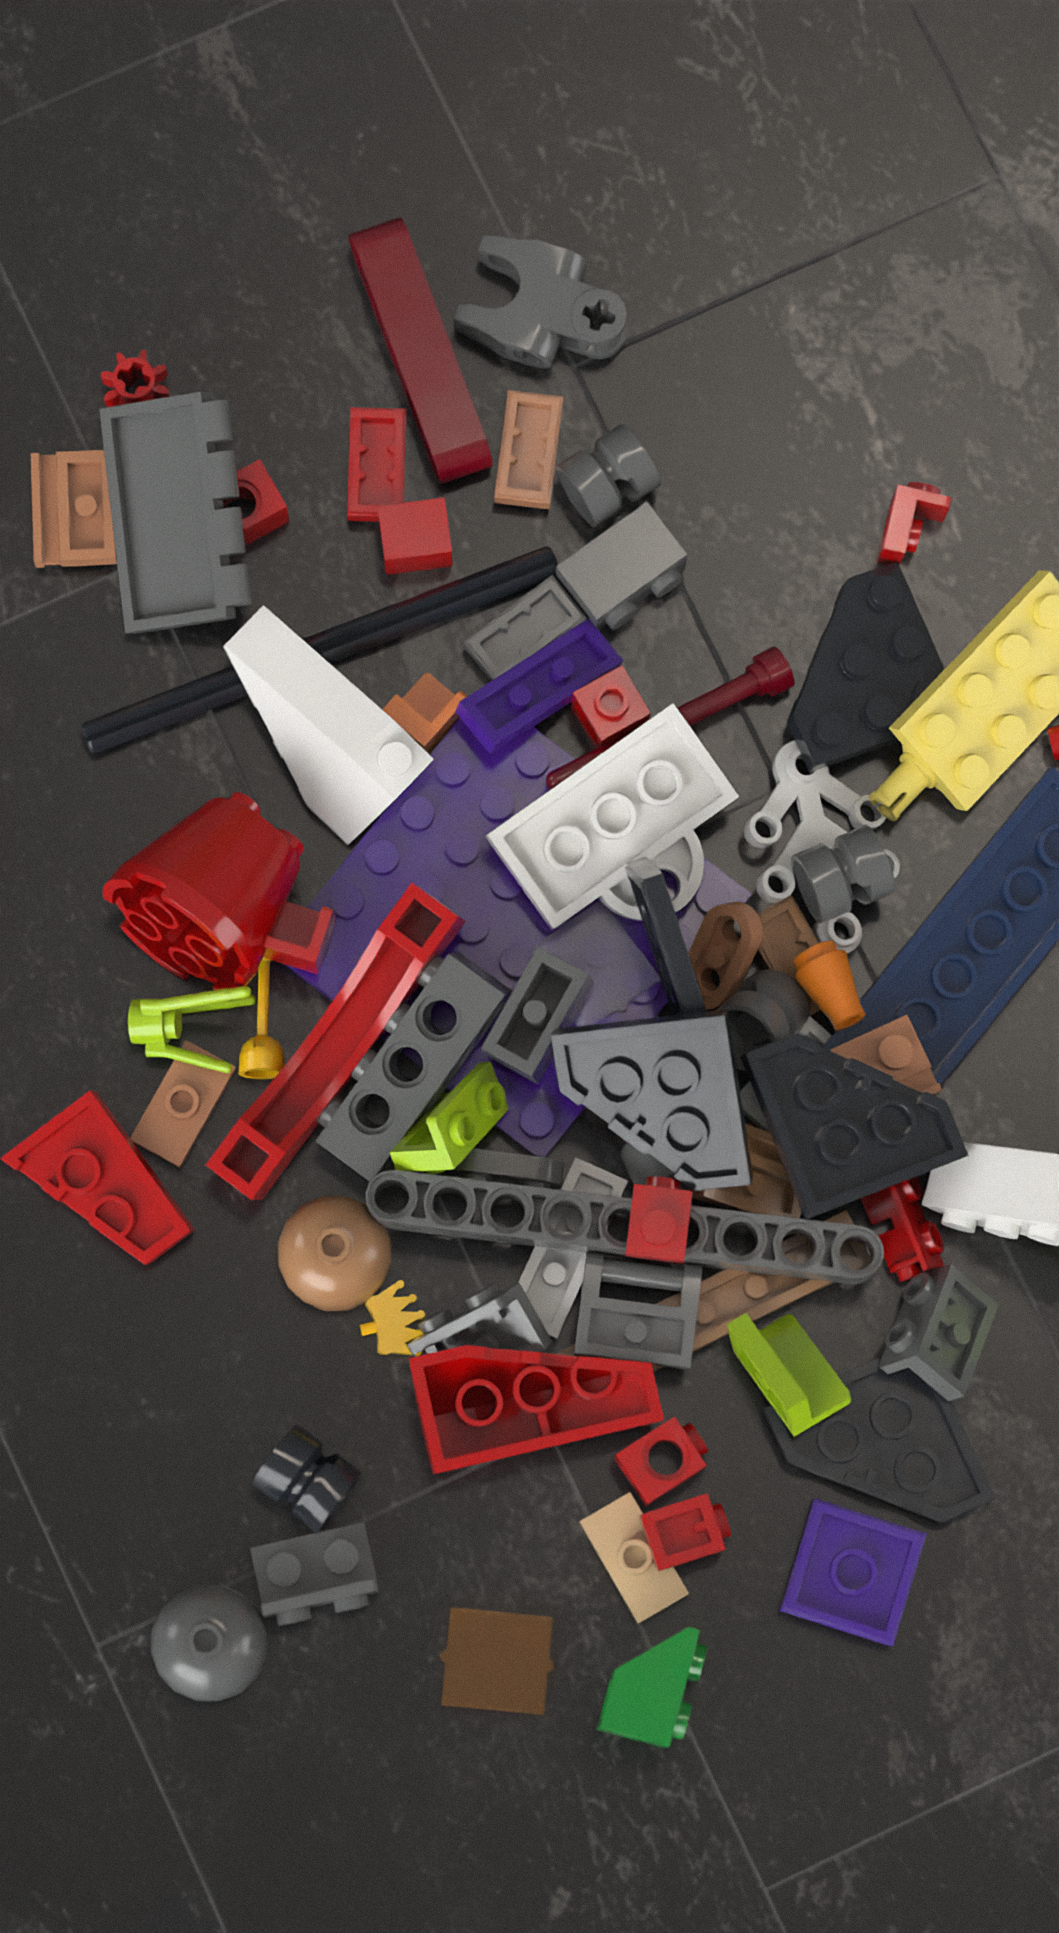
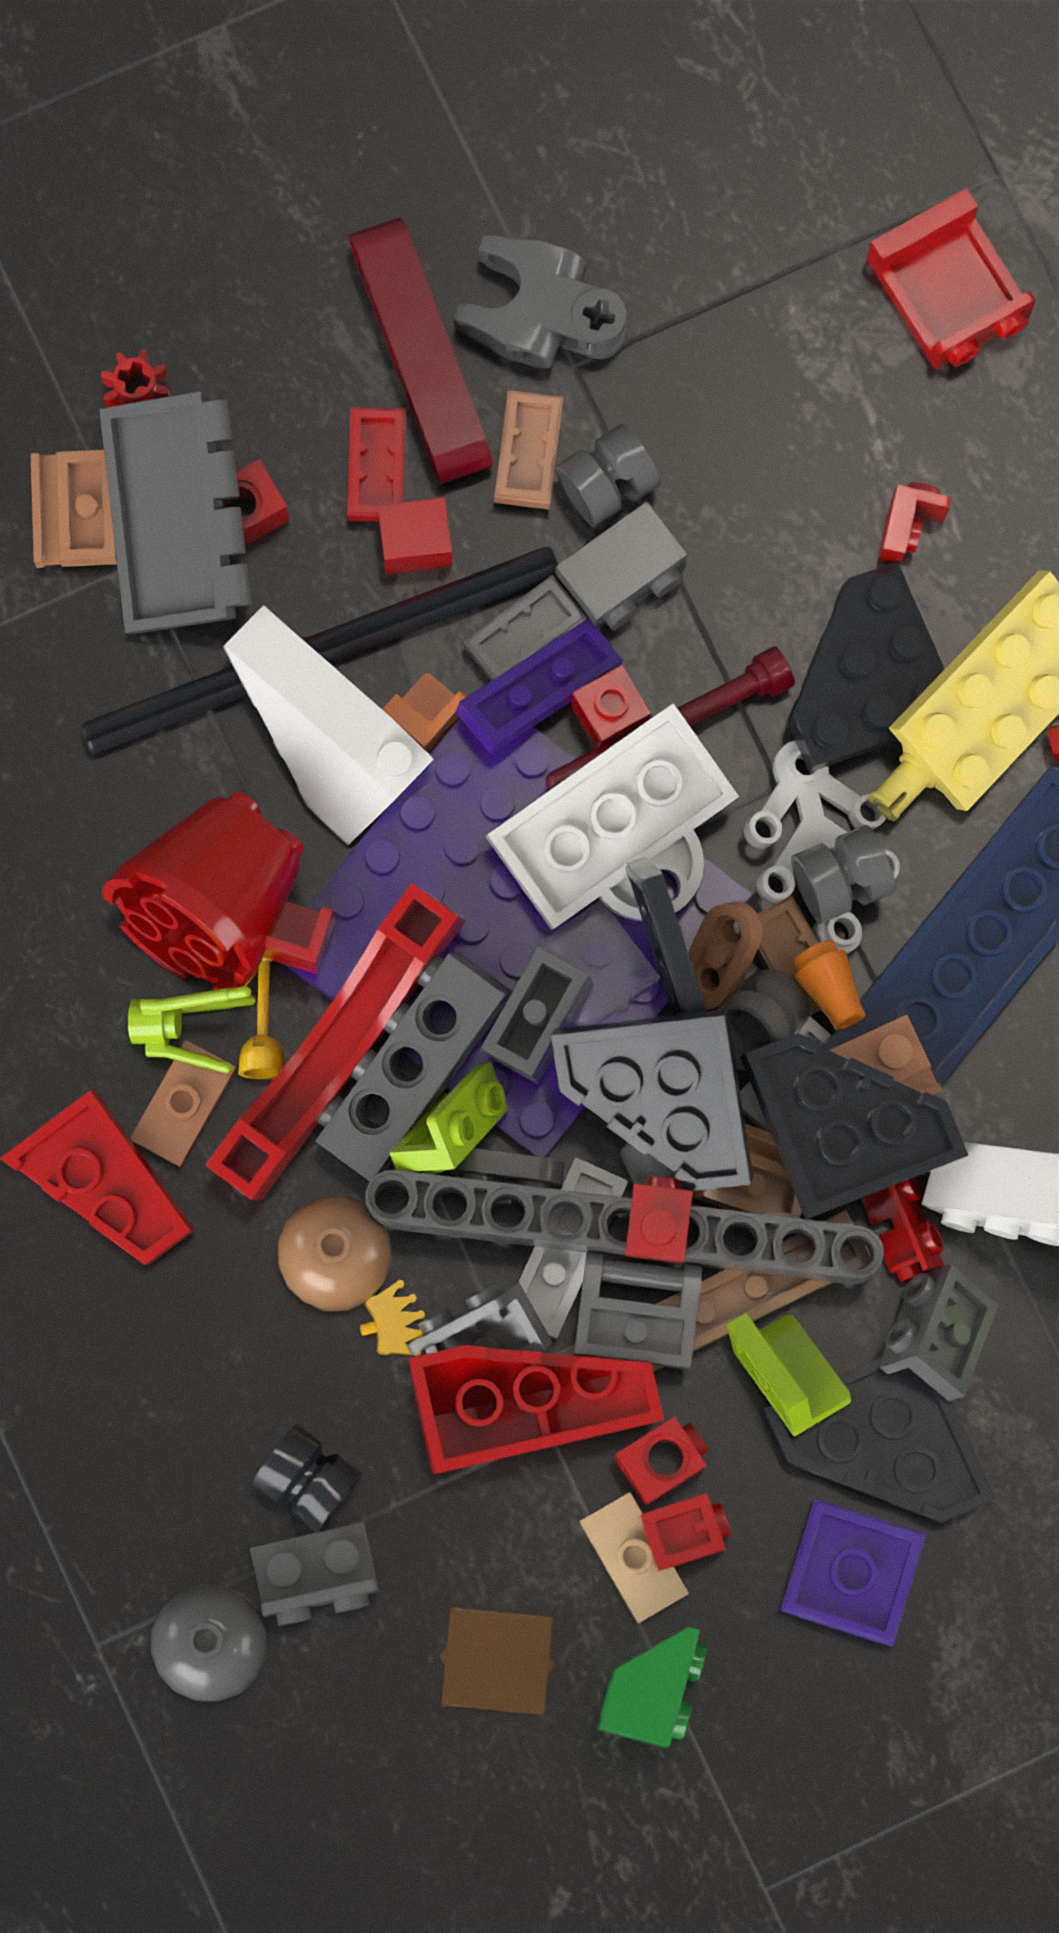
(949, 282): none -> panel

